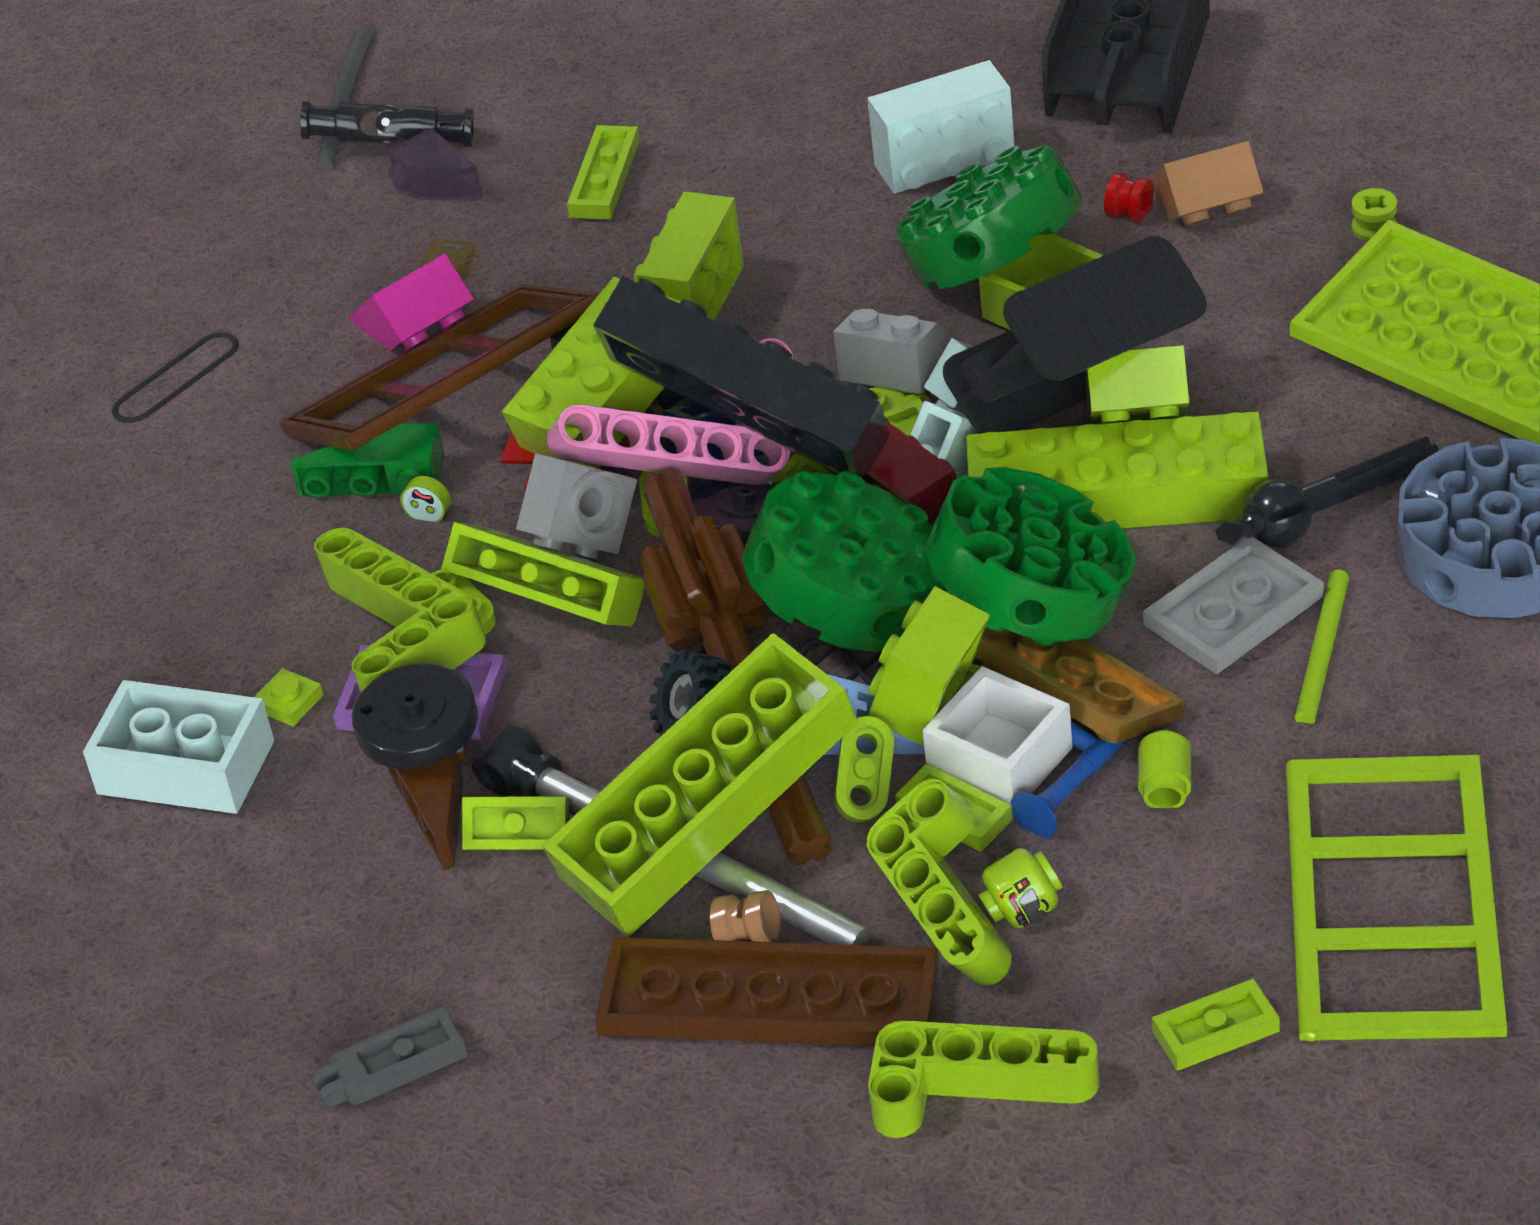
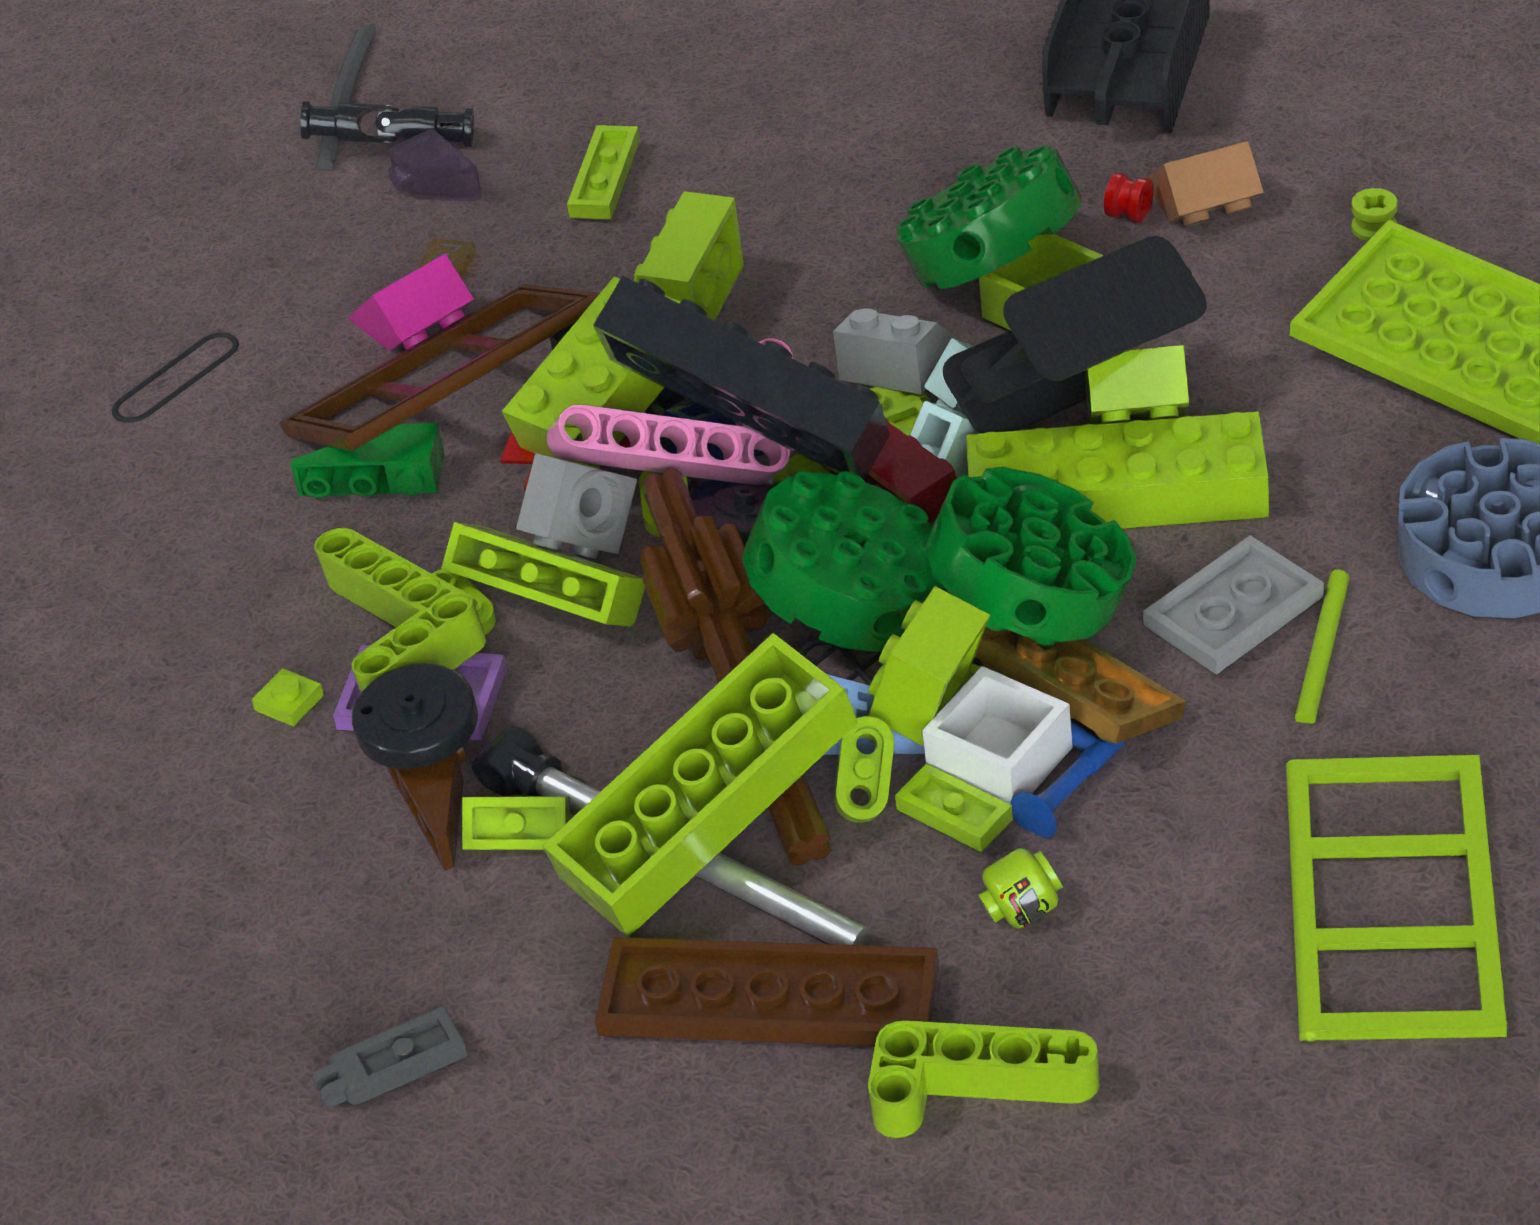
(179, 746): light aqua brick -> none
(425, 499): tile -> none
(683, 685): black bush -> none
(746, 919): medium nougat wheel -> none
(911, 851): lime beam -> none
(940, 126): light aqua brick -> none
(1164, 769): lime brick -> none
(1215, 1024): lime plate -> none
(1282, 512): black piece -> none

